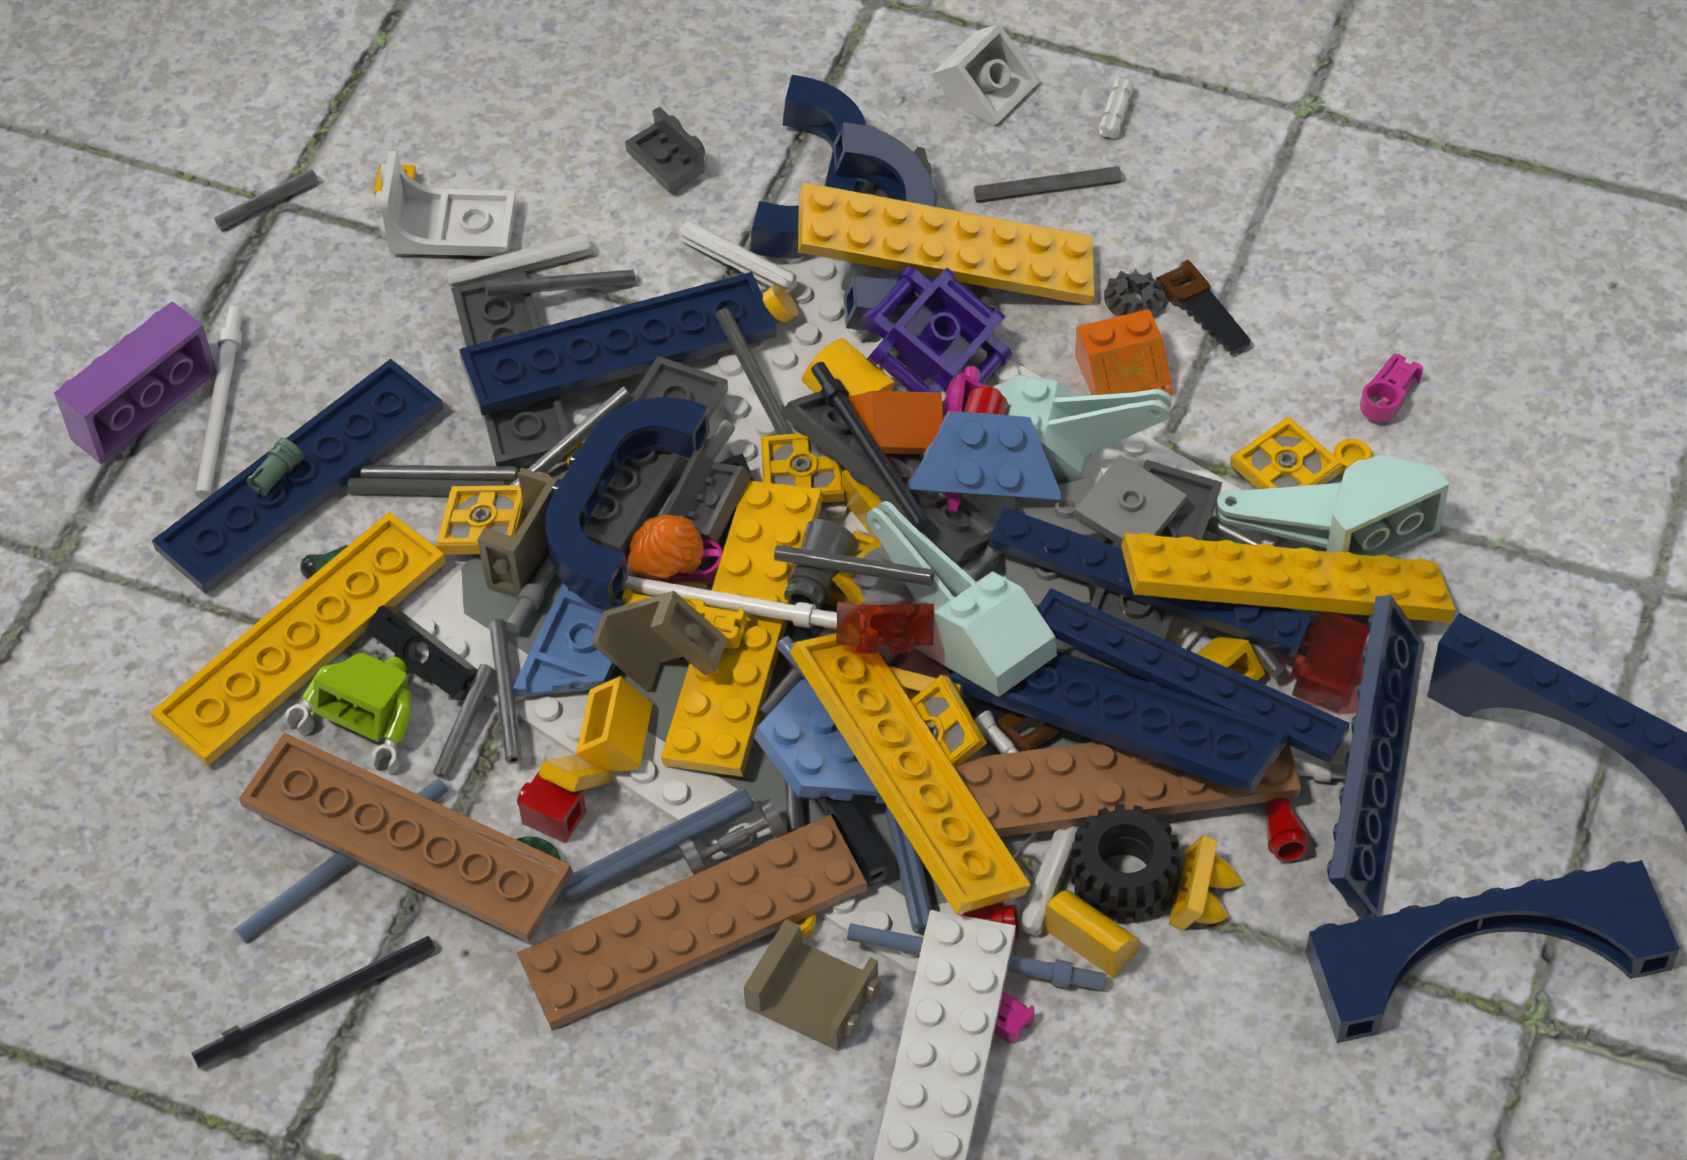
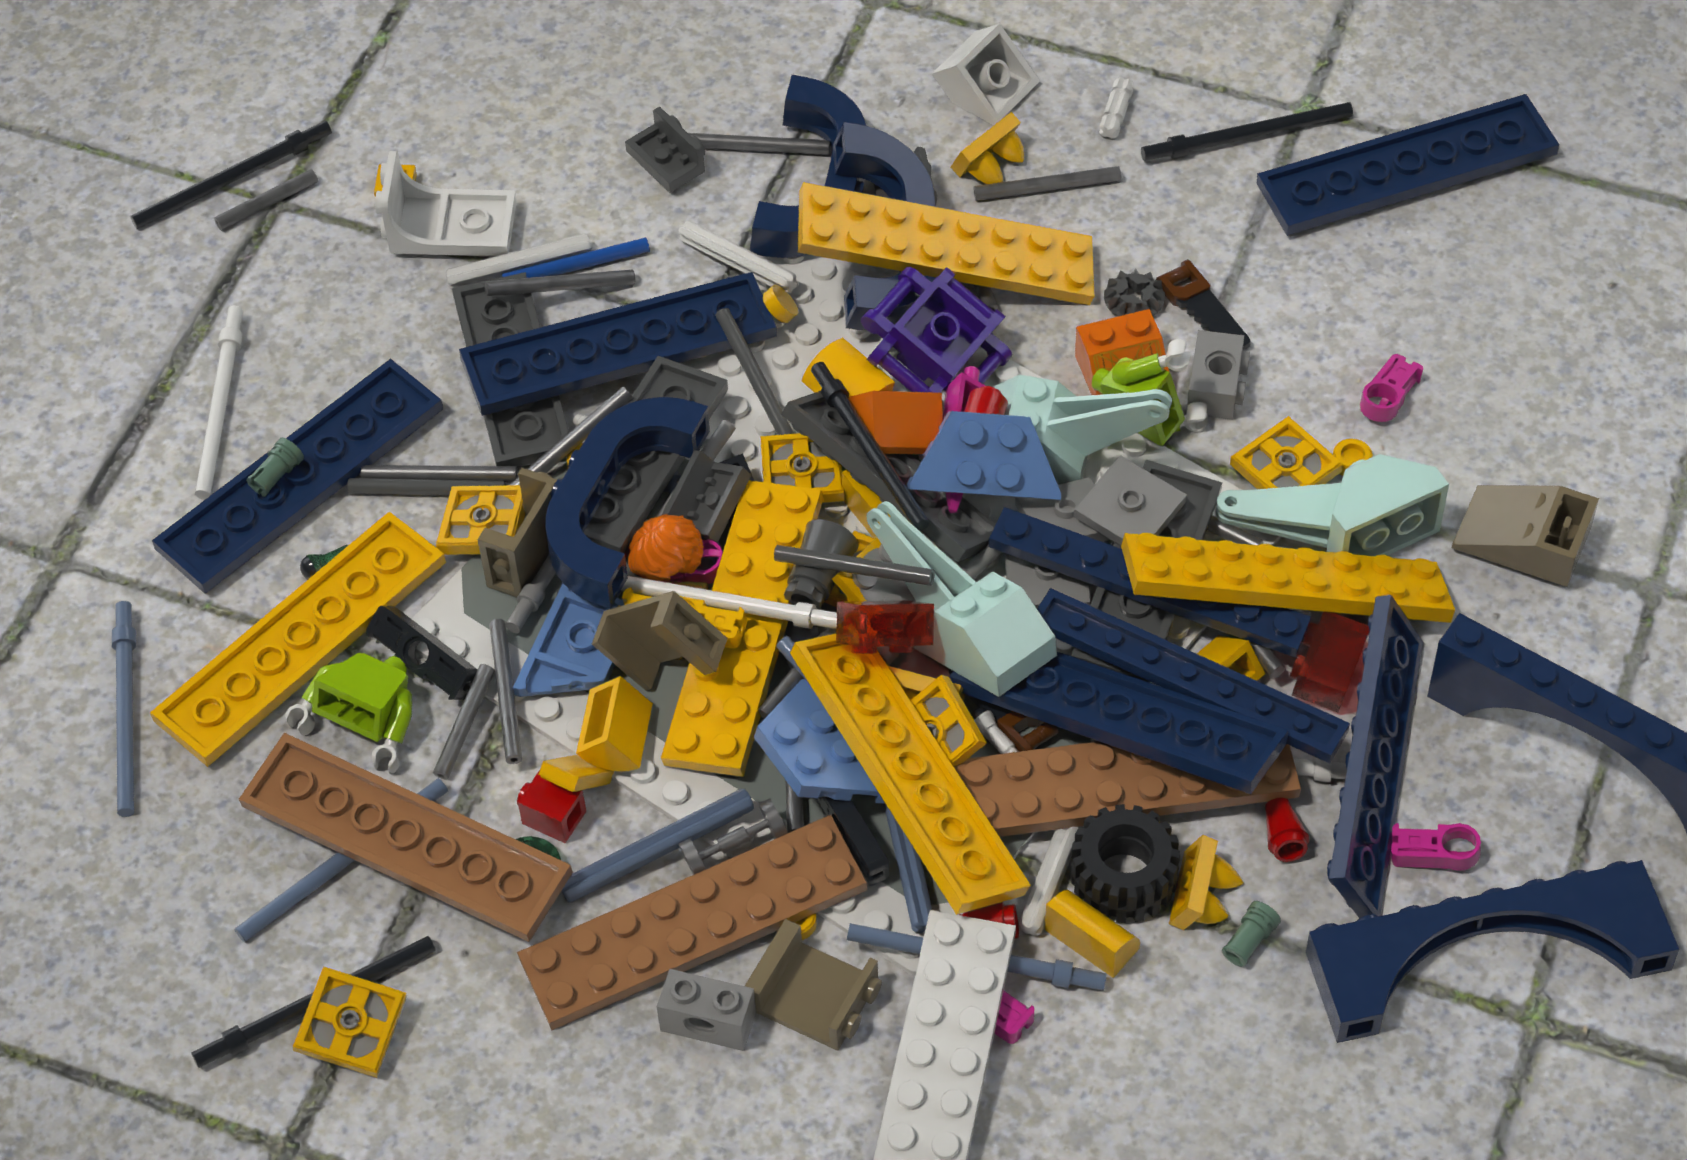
(124, 642): none -> sand blue bar
(135, 382): medium lavender brick -> none
(294, 143): none -> black bar
(349, 1022): none -> yellow piece
(585, 259): none -> blue piece
(706, 1009): none -> light grey brick
(767, 144): none -> flat silver piece
(978, 156): none -> yellow tile
(1148, 374): none -> lime torso
(1179, 145): none -> black bar
(1216, 373): none -> light grey brick
(1255, 926): none -> sand green pin
(1406, 164): none -> dark blue plate
(1425, 847): none -> dark pink piece
(1528, 528): none -> dark tan slope

